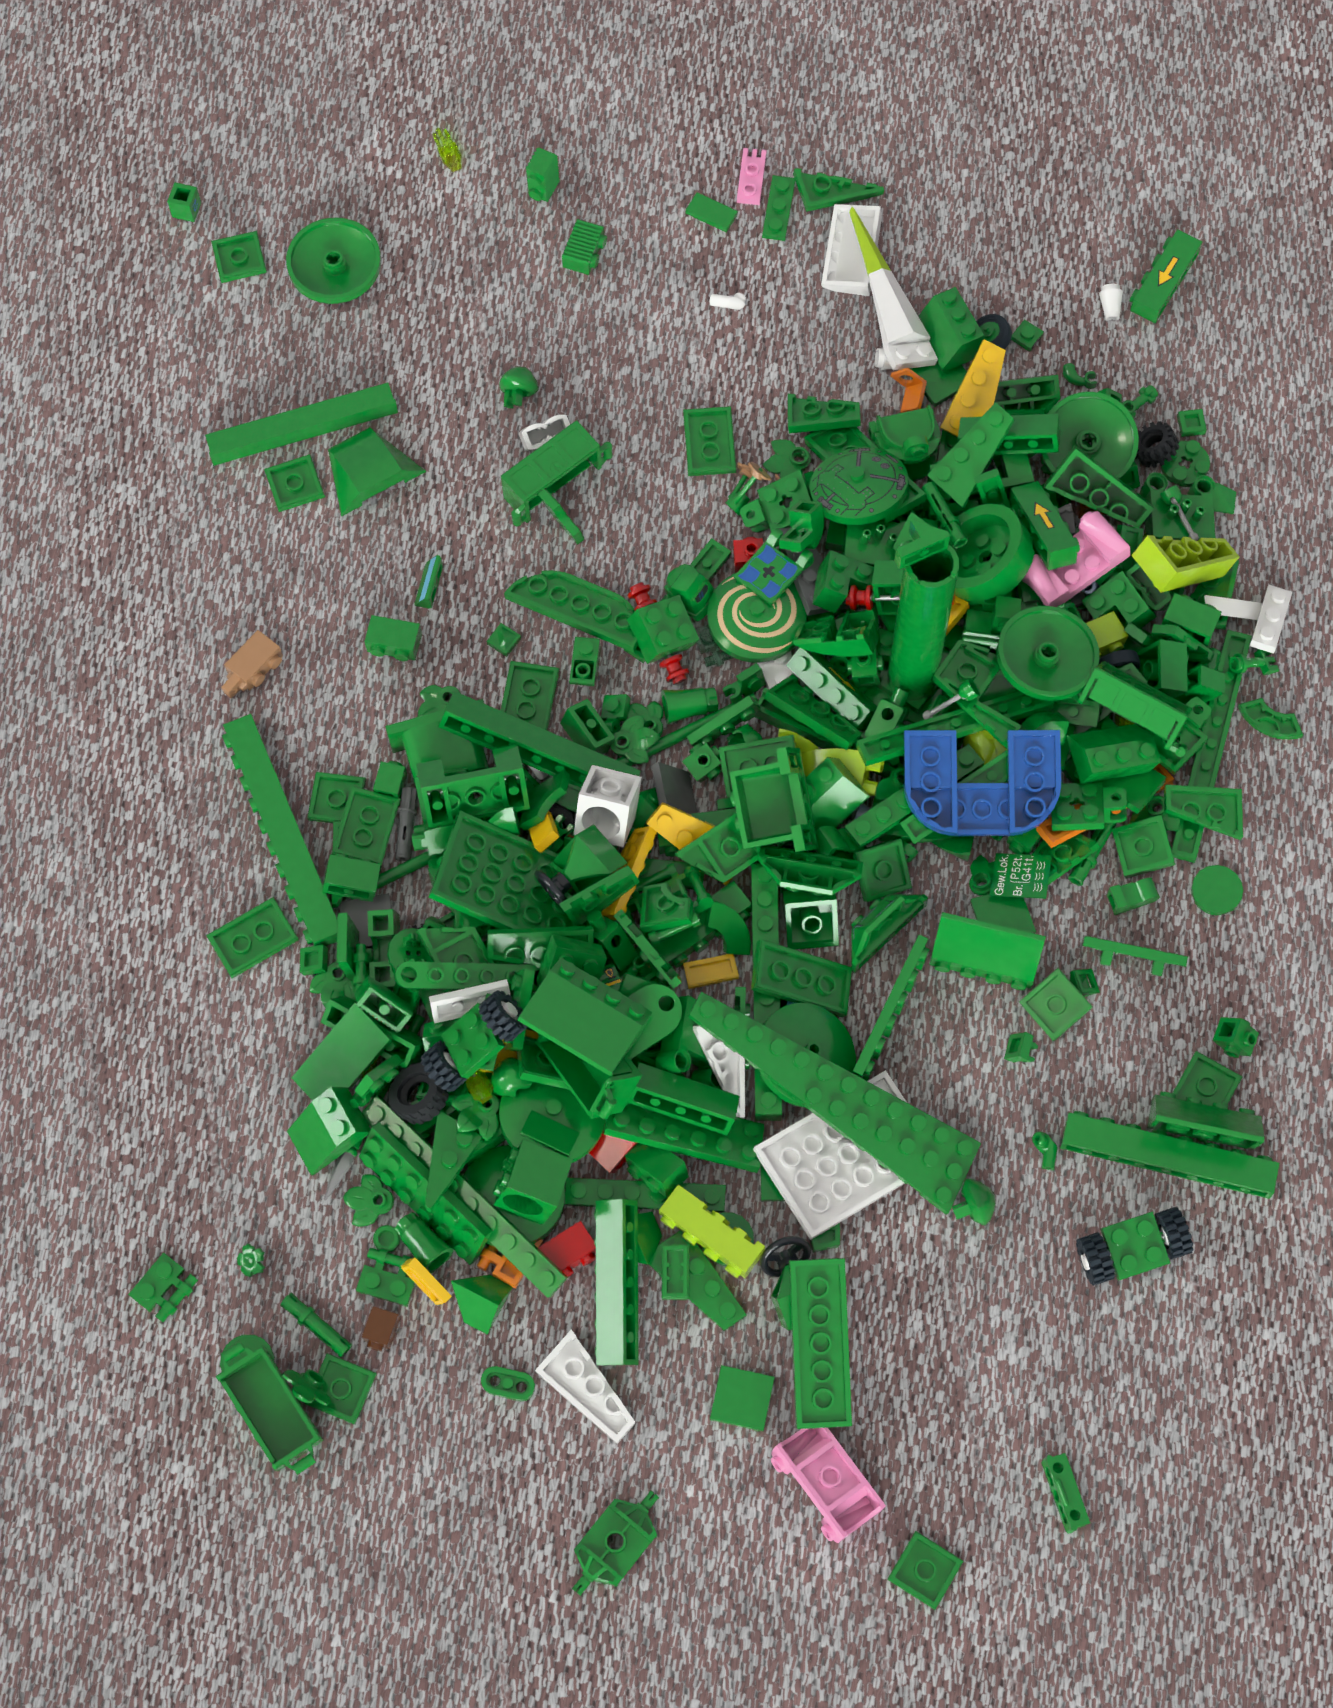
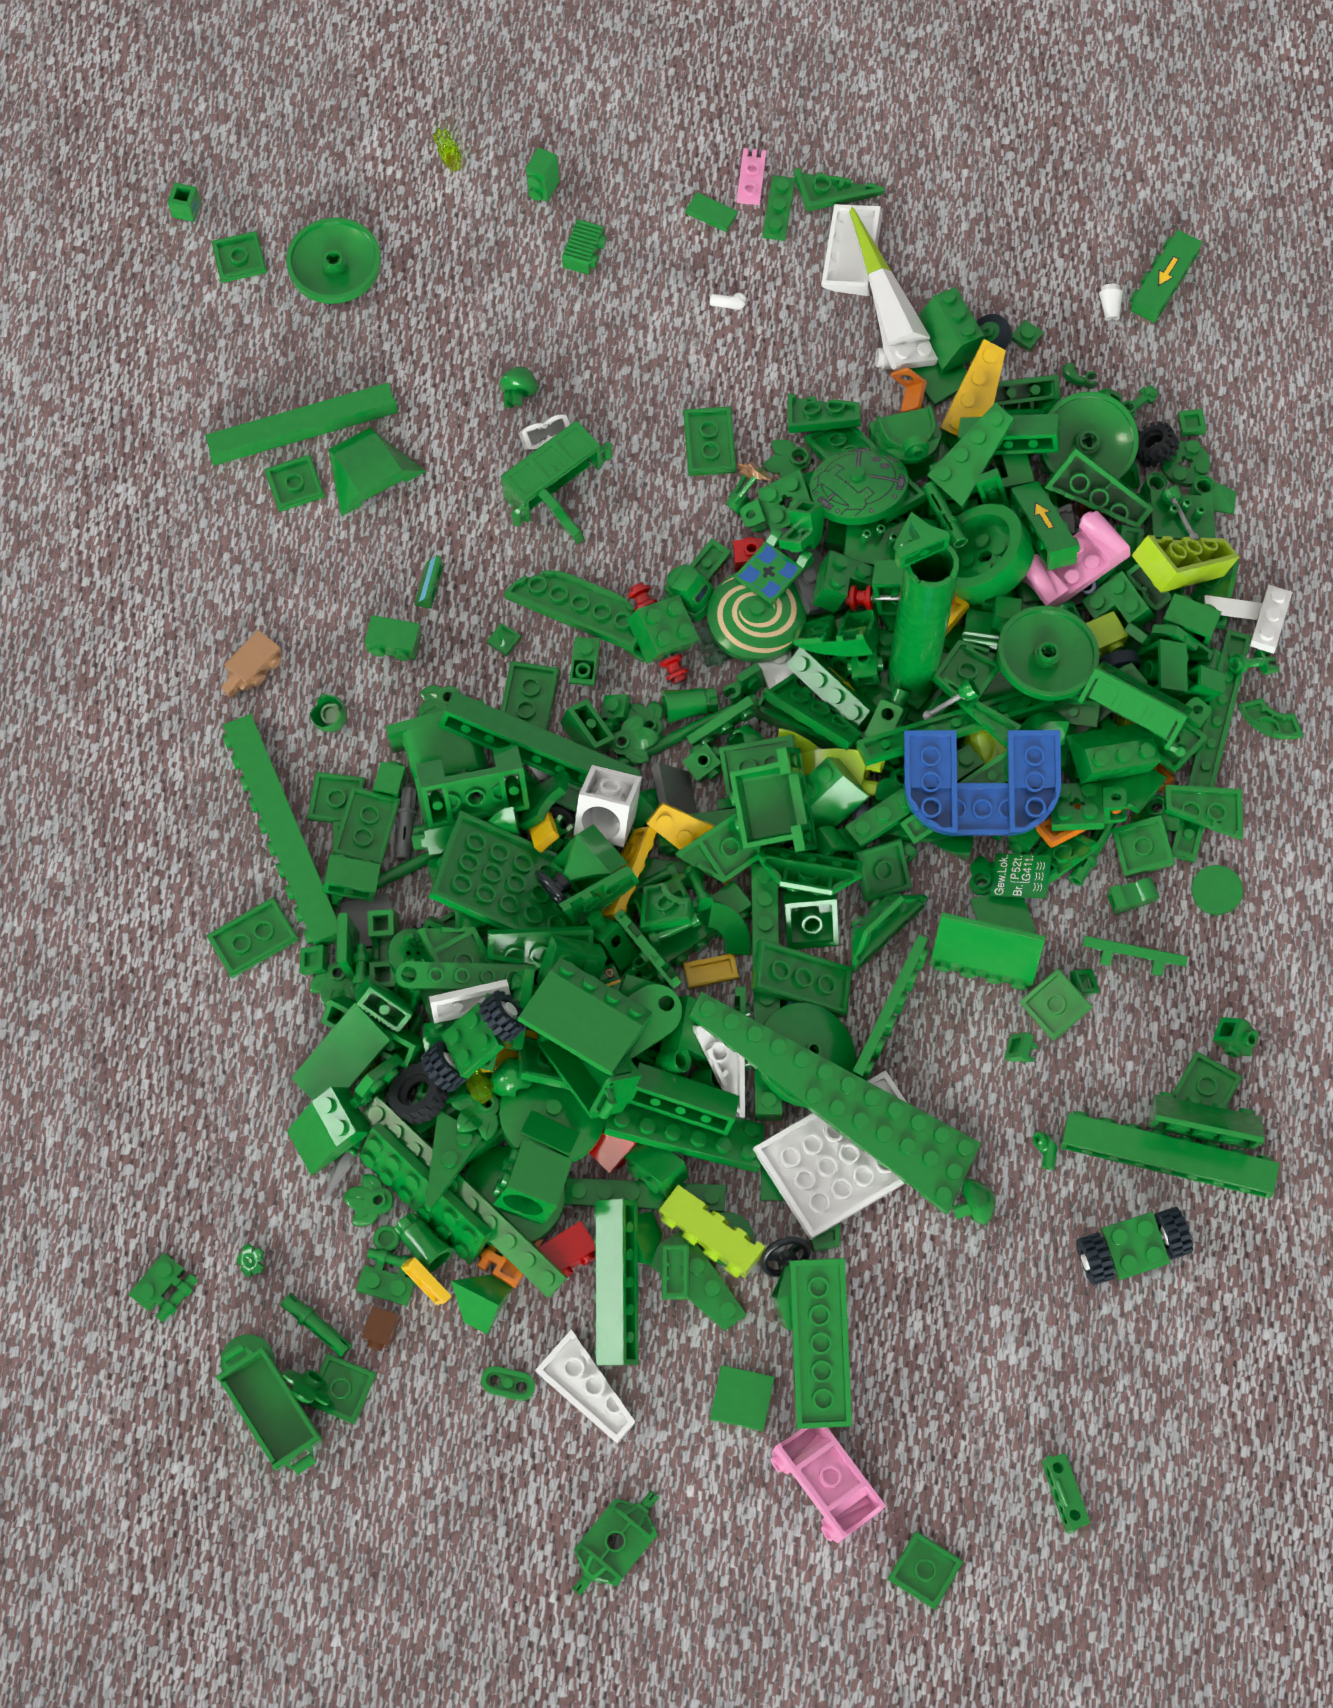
(329, 713): none -> green hair

